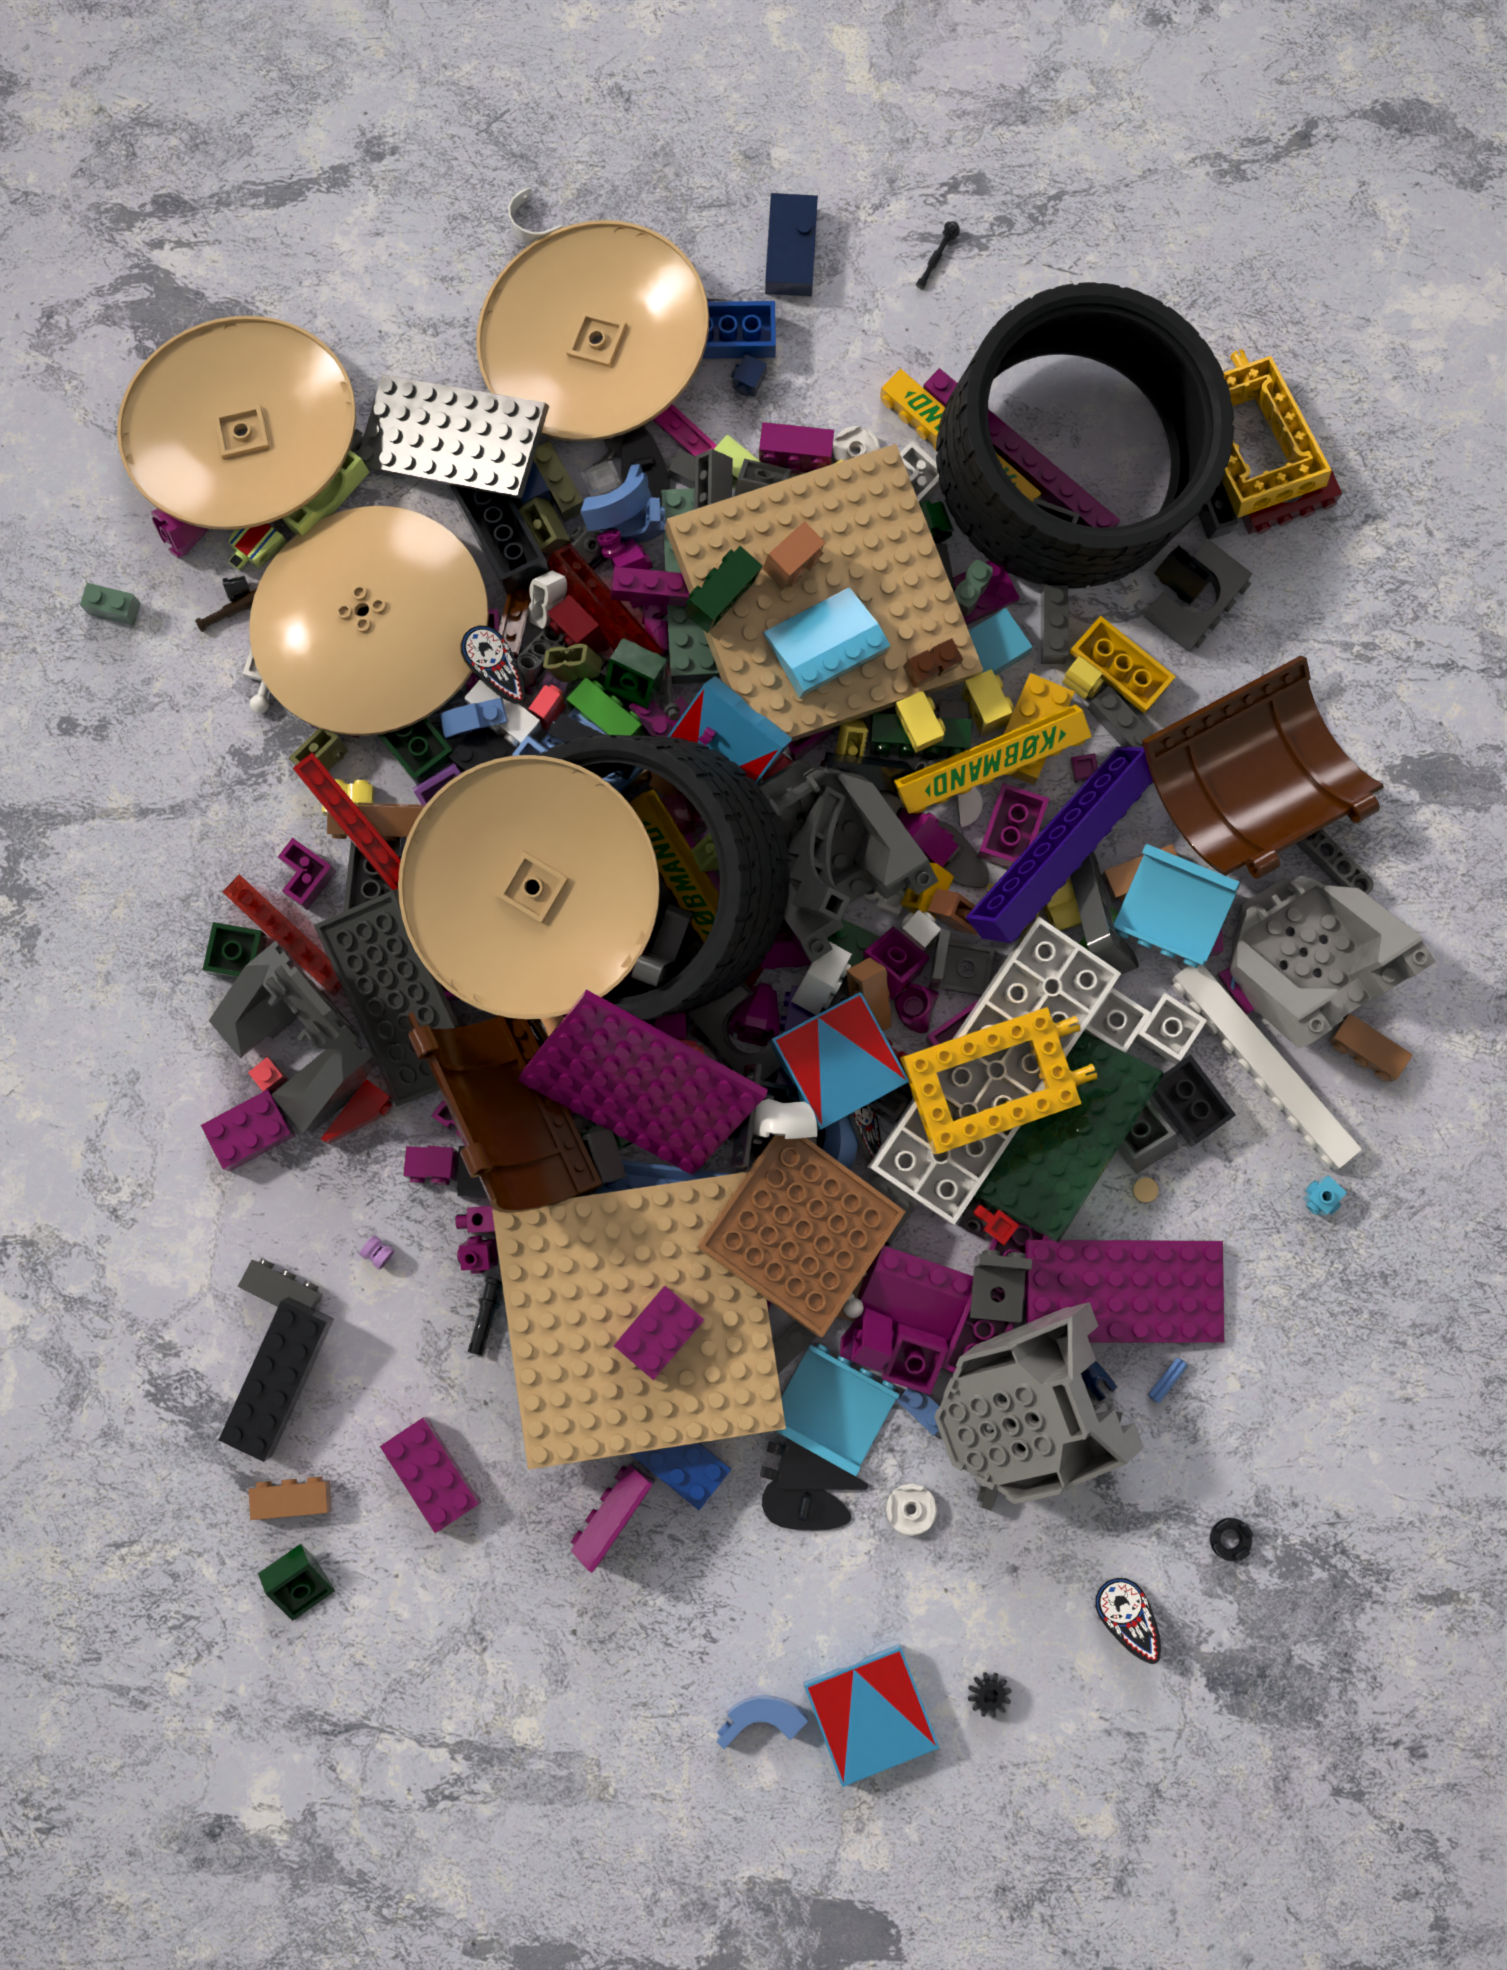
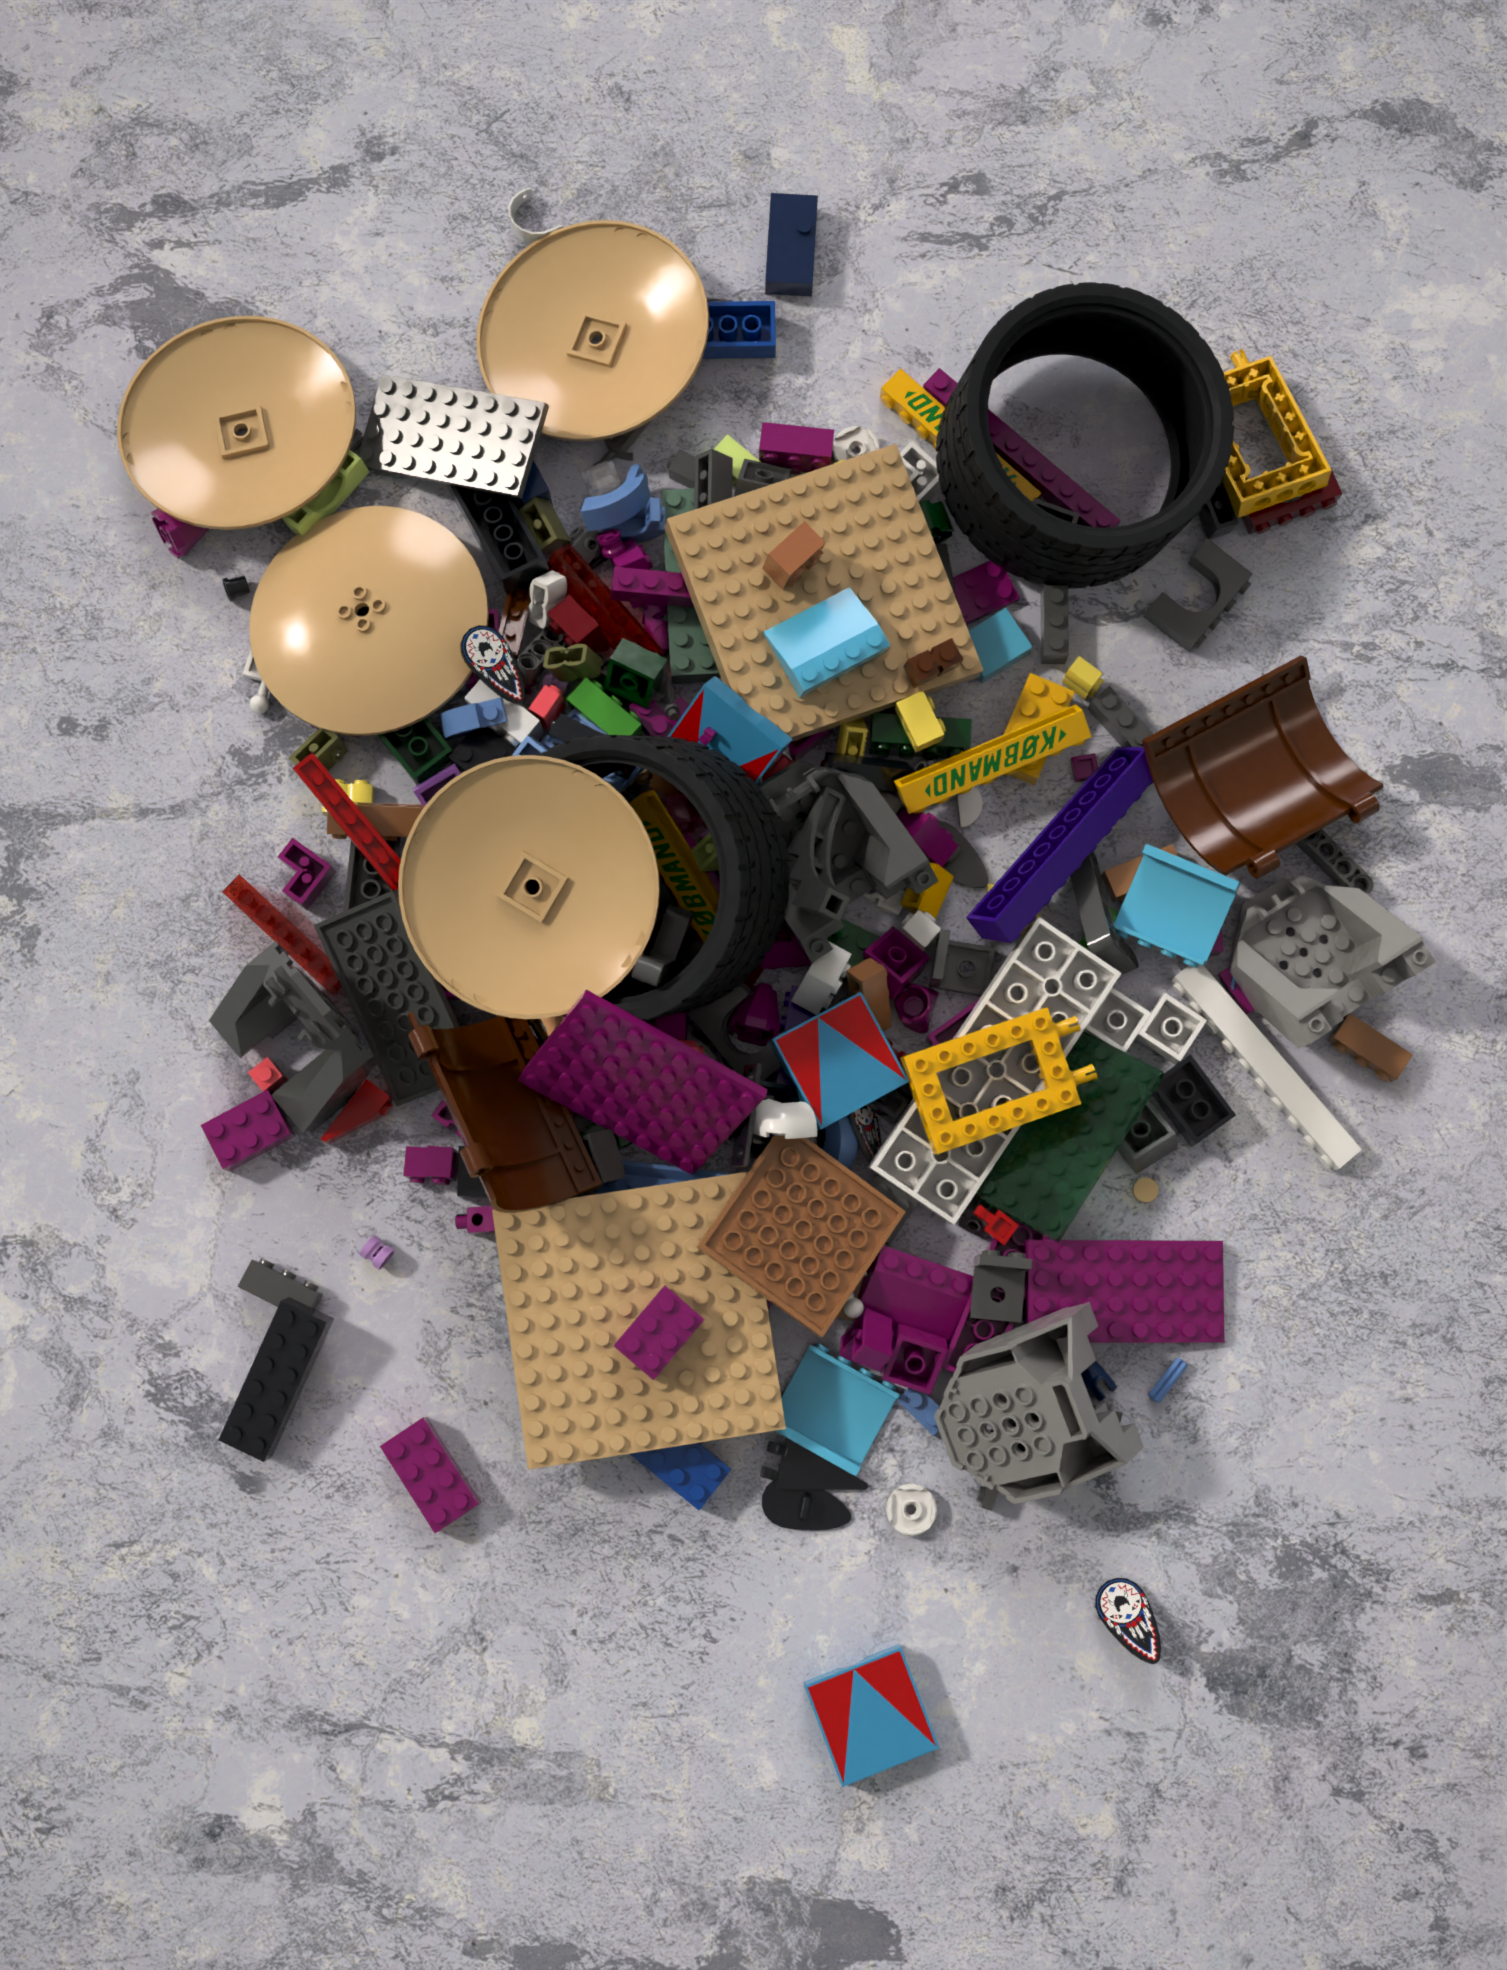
(110, 603): sand green brick -> none
(227, 611): dark brown piece -> none
(232, 949): dark green brick -> none
(255, 545): torso -> none
(289, 1498): medium nougat brick -> none
(295, 1582): dark green slope -> none
(477, 1254): magenta brick -> none
(488, 1304): black pin -> none
(560, 485): olive brick -> none
(611, 1517): magenta slope -> none
(641, 449): black shield -> none
(683, 431): dark pink plate -> none
(722, 588): dark green brick -> none
(749, 376): dark blue brick -> none
(762, 1708): medium blue arch -> none
(791, 1344): dark grey plate -> none
(950, 231): black piece -> none
(952, 709): dark grey brick -> none
(952, 910): nougat brick -> none
(973, 586): sand green brick -> none
(987, 702): light yellow brick -> none
(989, 1704): black gear -> none
(1012, 825): magenta brick -> none
(1063, 908): light yellow brick -> none
(1123, 664): yellow brick -> none
(1183, 575): black brick -> none
(1244, 1545): black piece -> none
(1331, 1192): medium azure brick -> none

